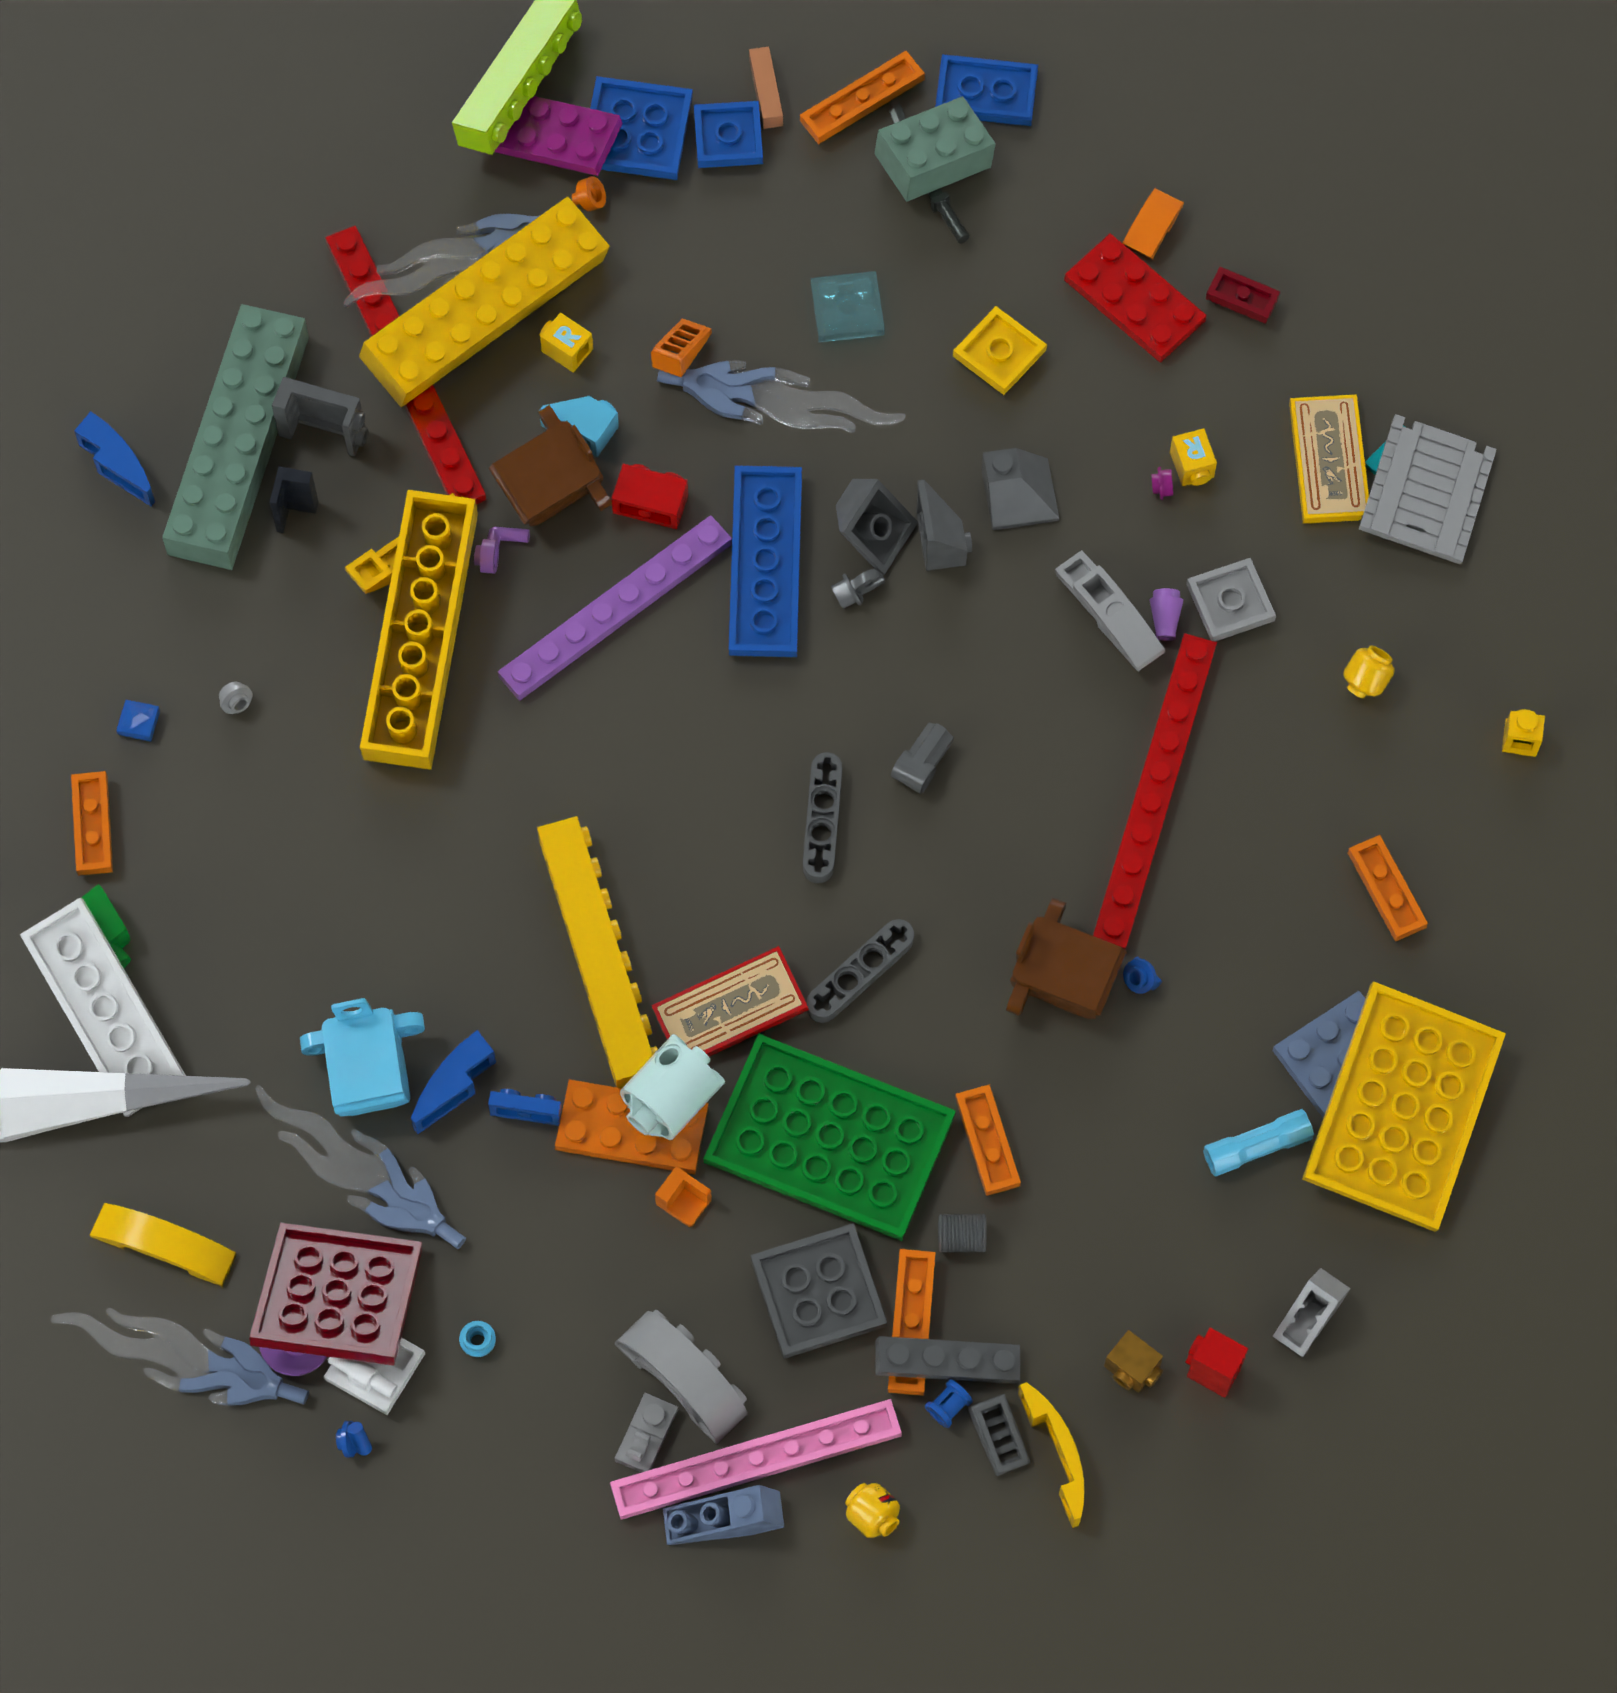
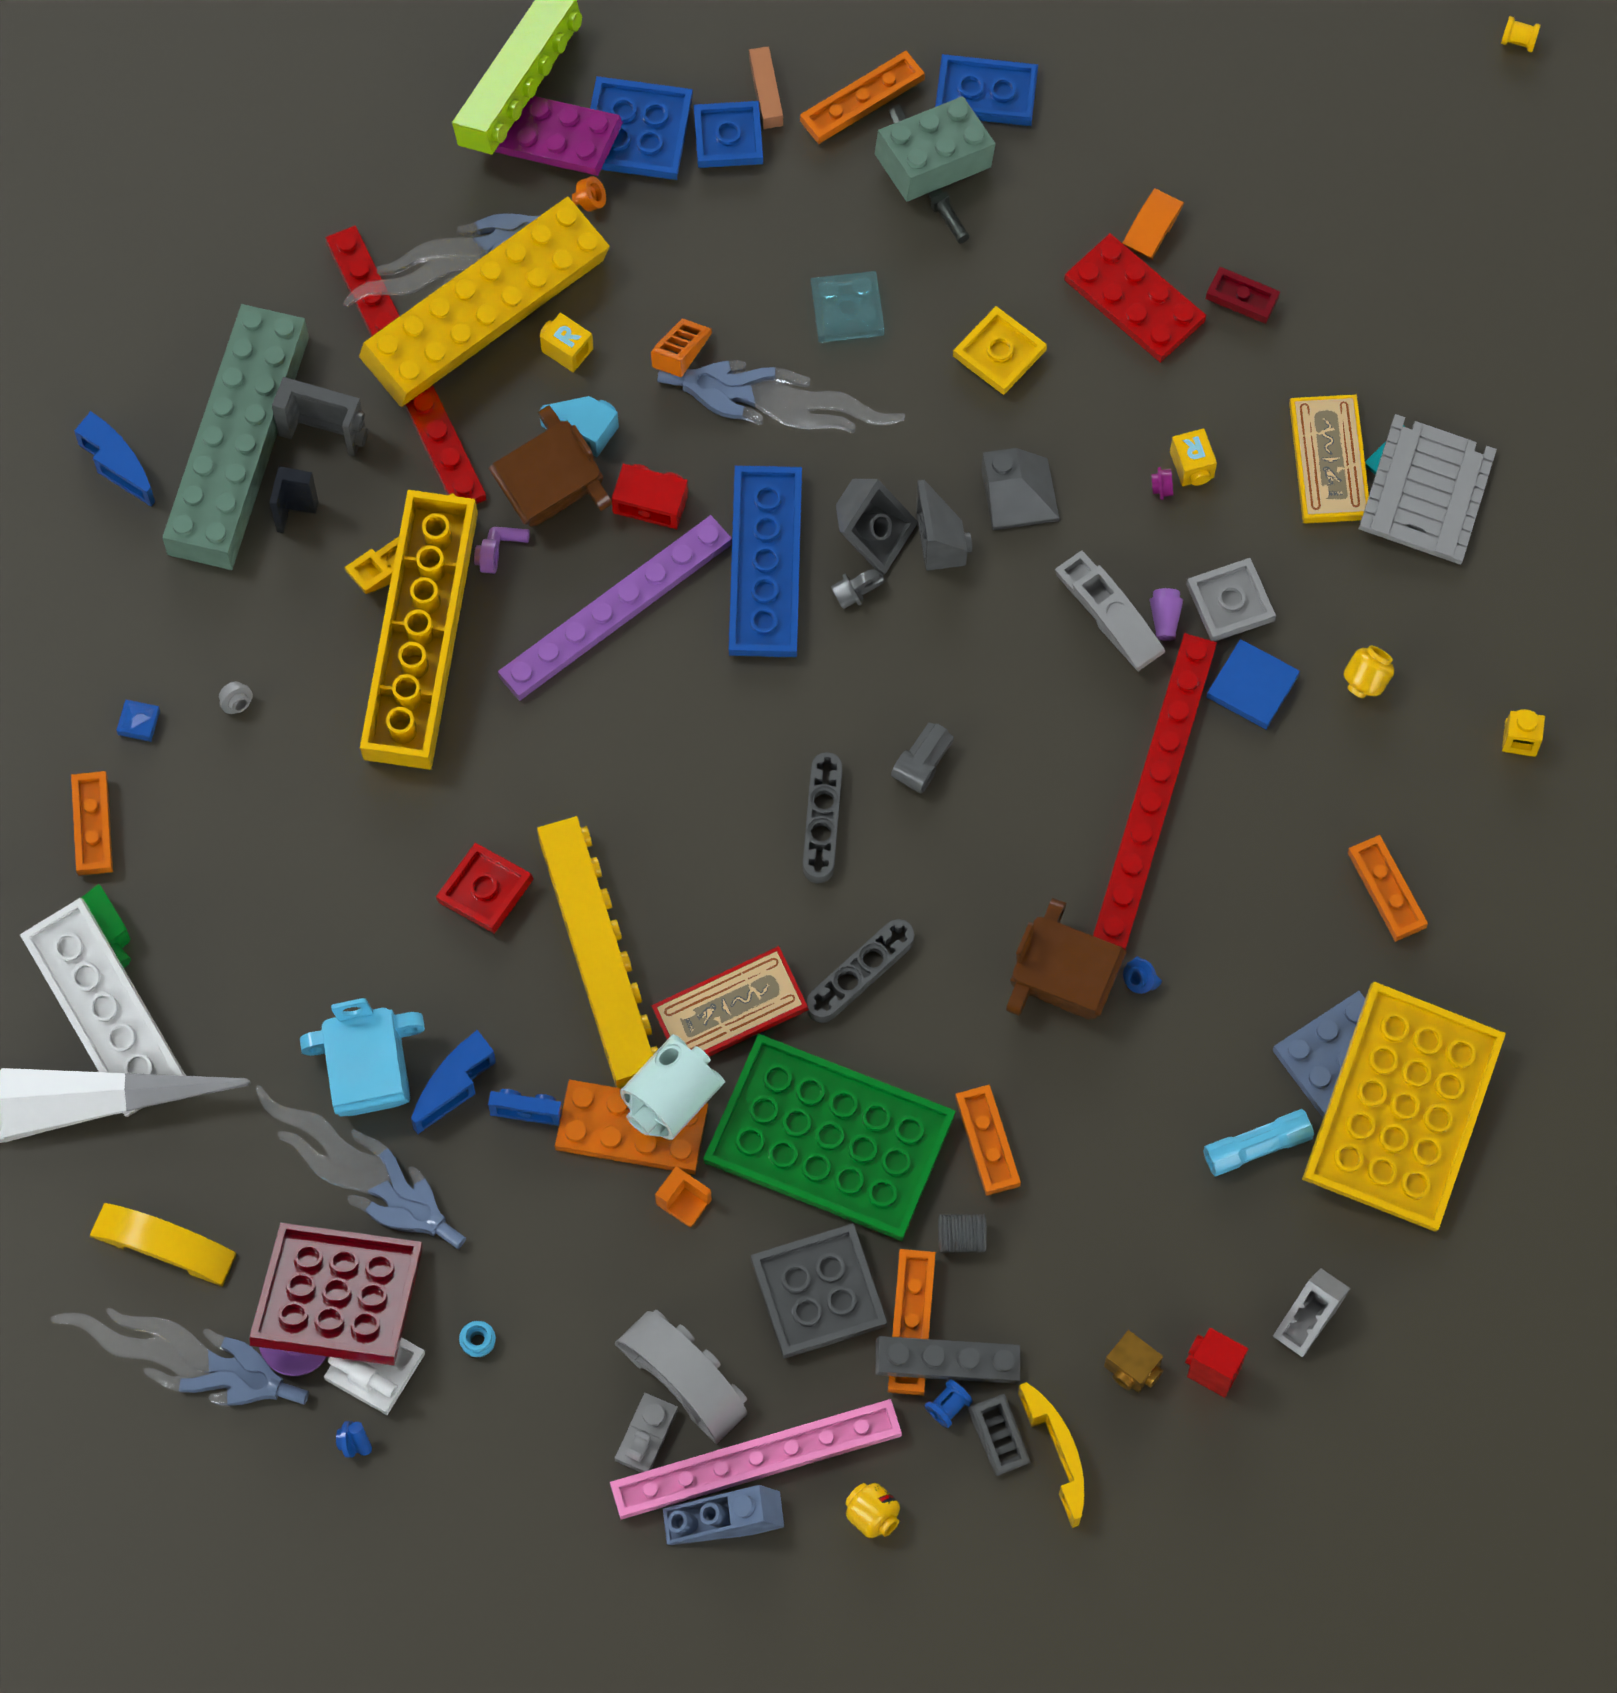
(484, 888): none -> red plate
(1253, 684): none -> blue tile
(1520, 34): none -> yellow bush

